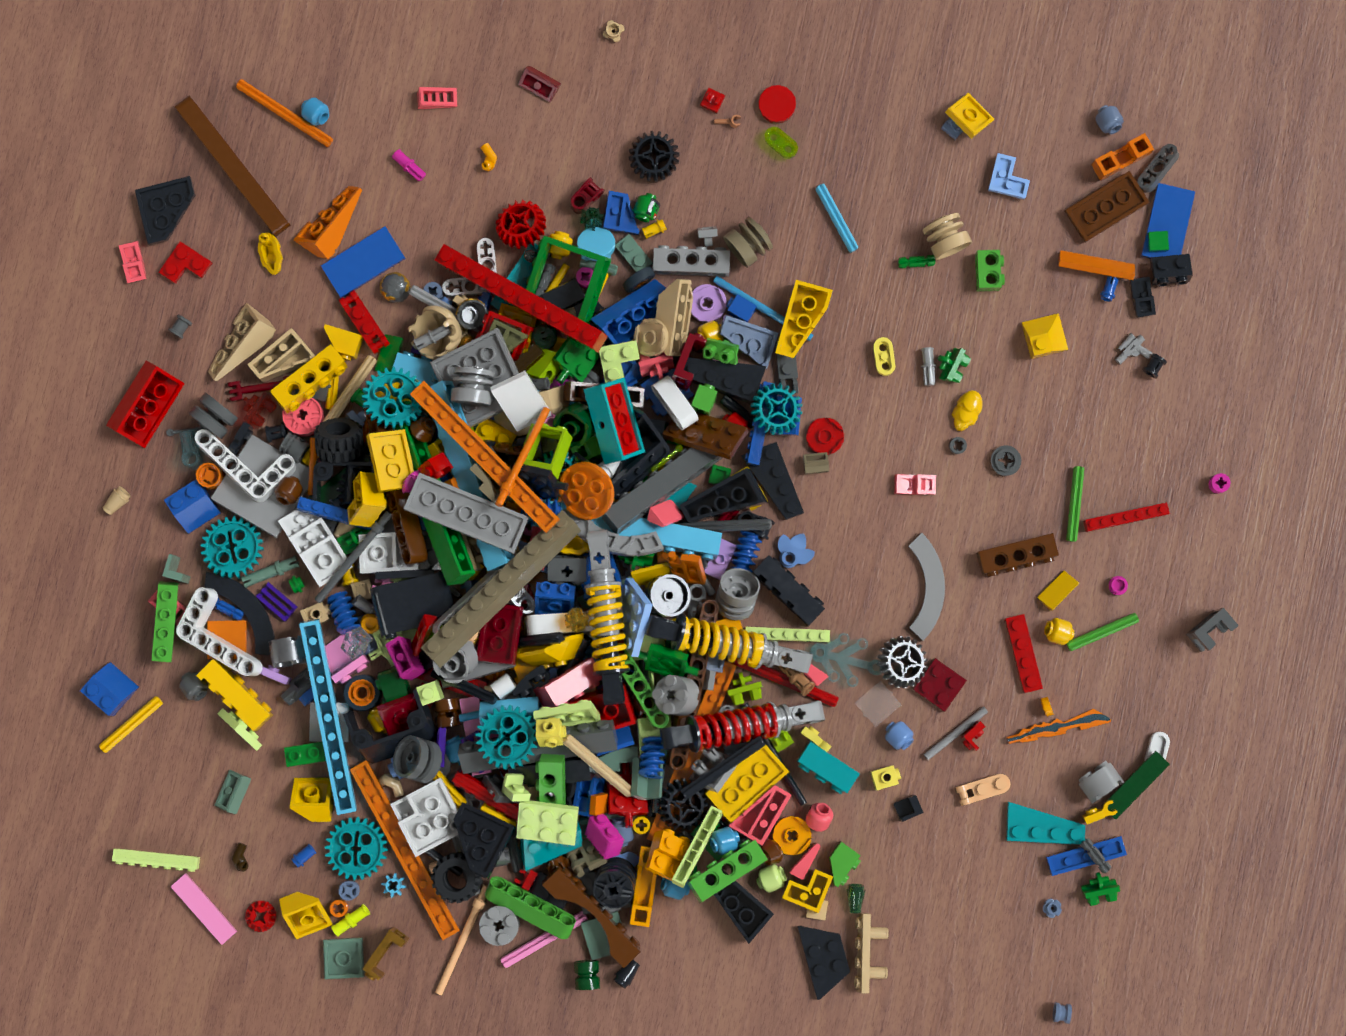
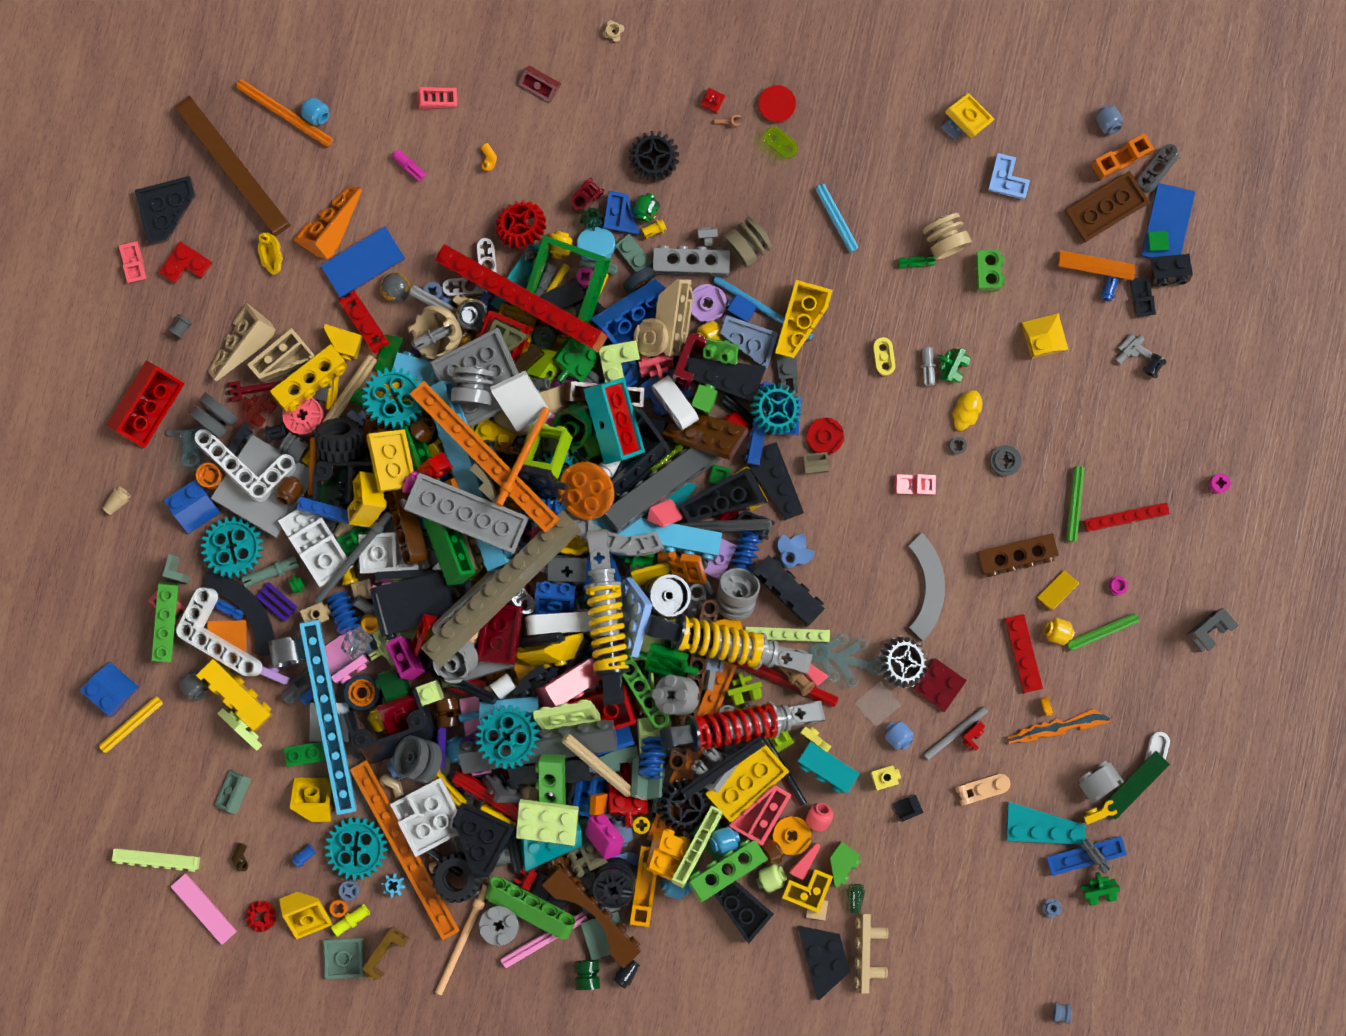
(513, 788): yellowish green bracket -> none
(550, 732): light yellow brick -> none
(576, 620): clear yellow gear -> none

